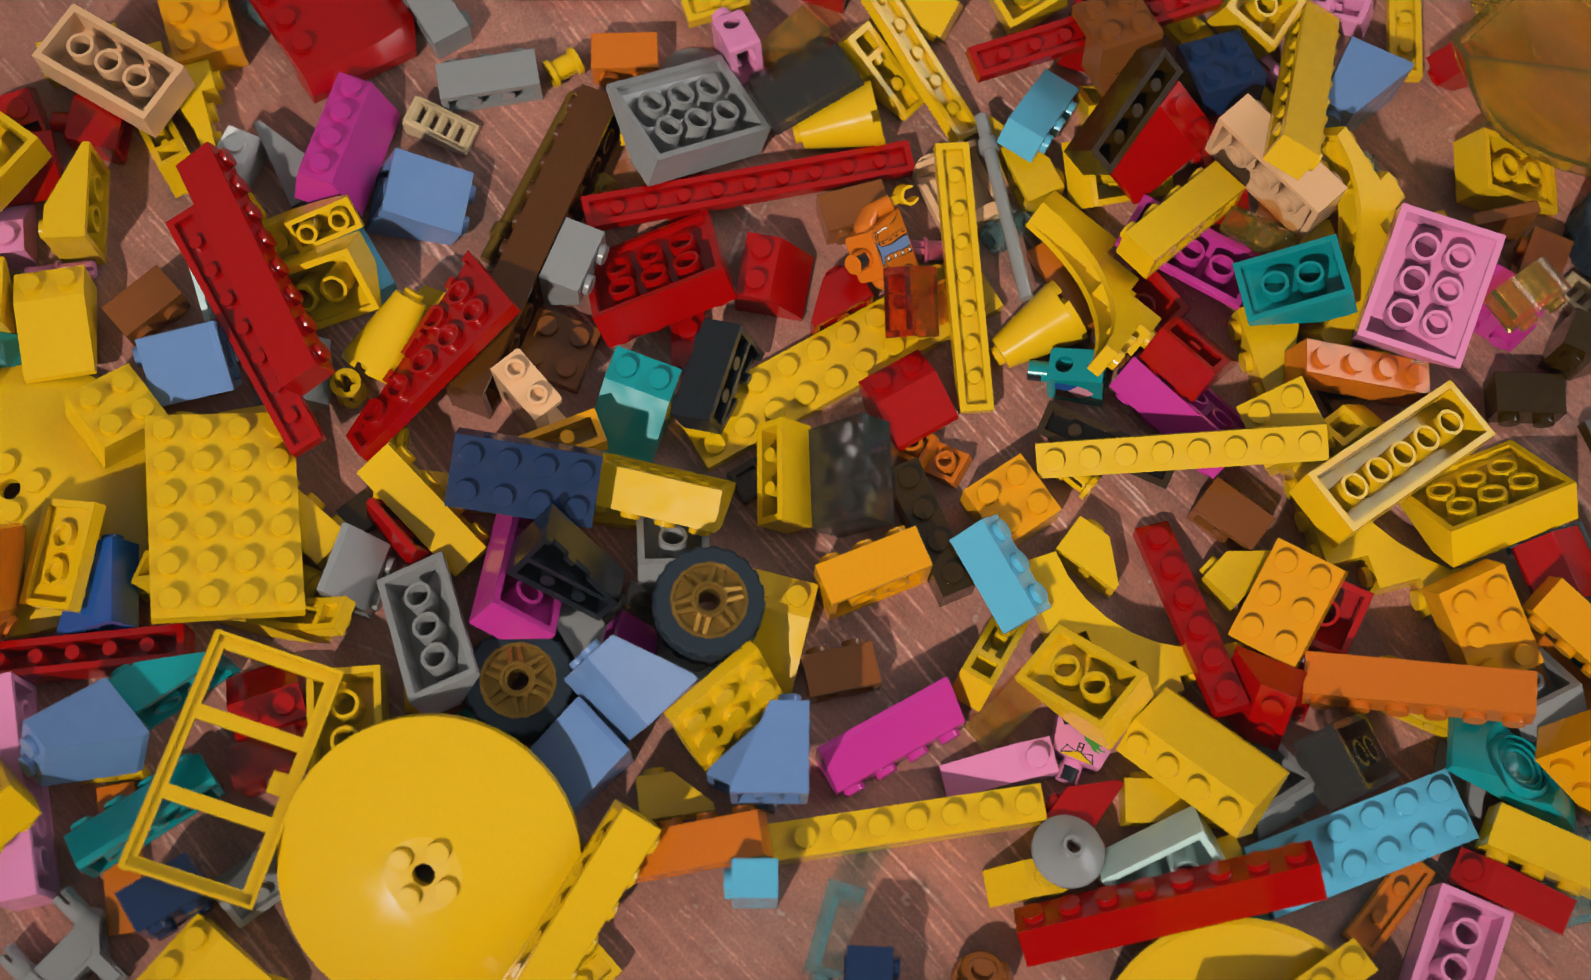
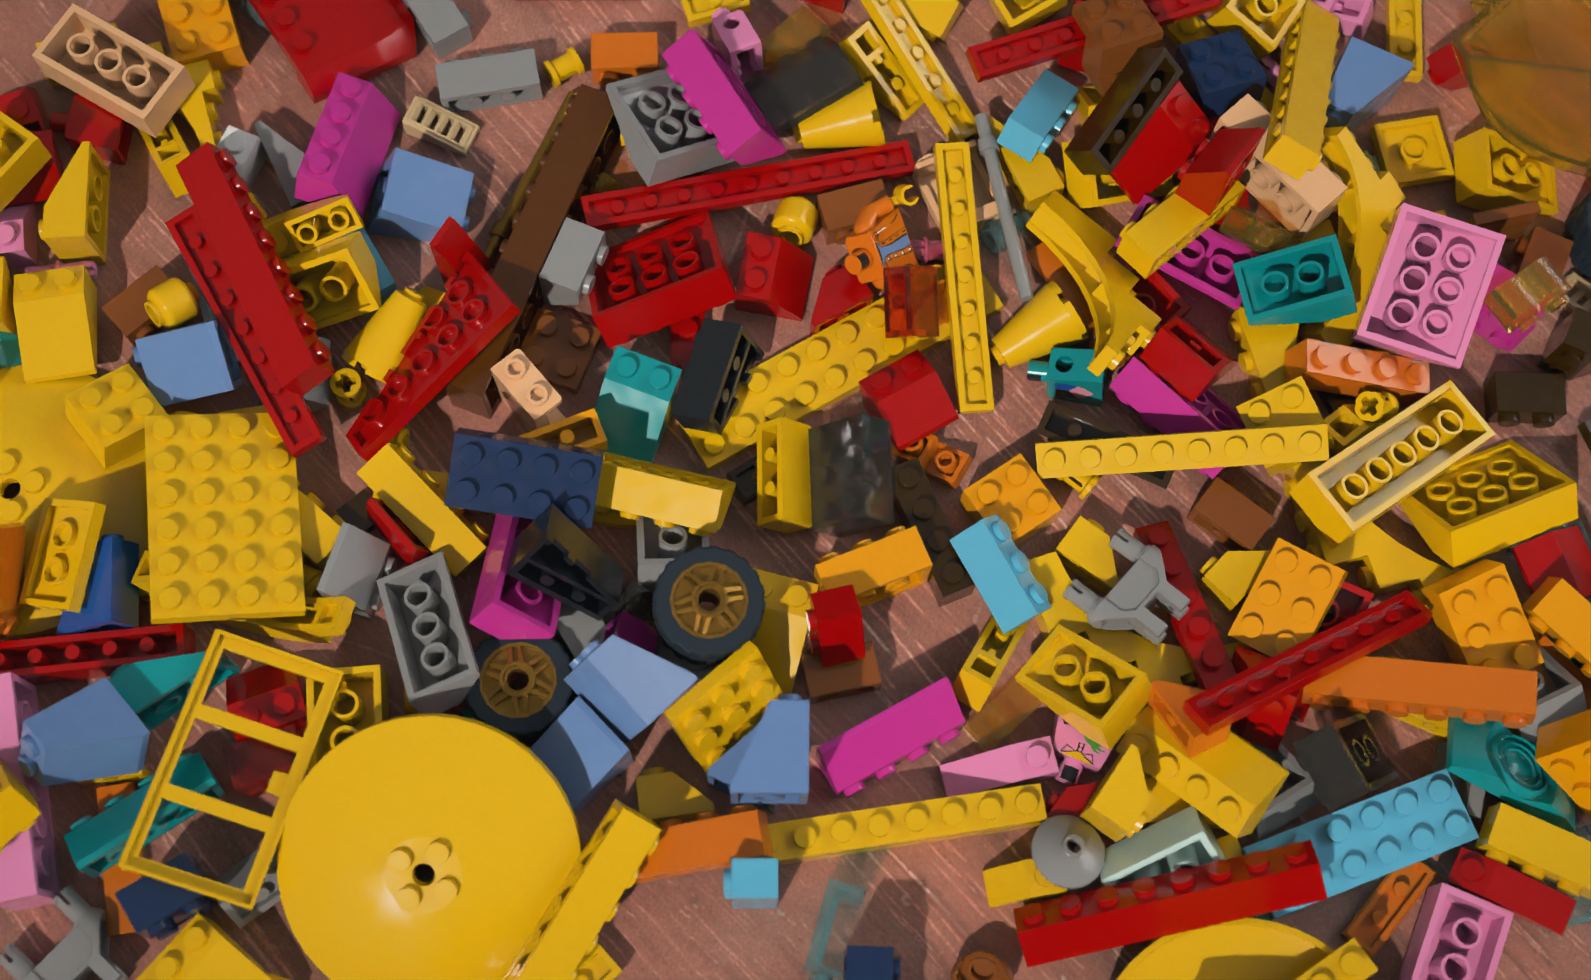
(172, 303): none -> yellow head
(450, 246): none -> red slope
(721, 100): none -> dark pink slope
(795, 220): none -> yellow head
(836, 626): none -> red brick
(1120, 798): none -> yellow slope
(1134, 595): none -> light grey connector
(1167, 702): none -> orange slope
(1217, 167): none -> red slope
(1306, 662): none -> red plate
(1386, 407): none -> yellow bush
(1413, 150): none -> yellow plate

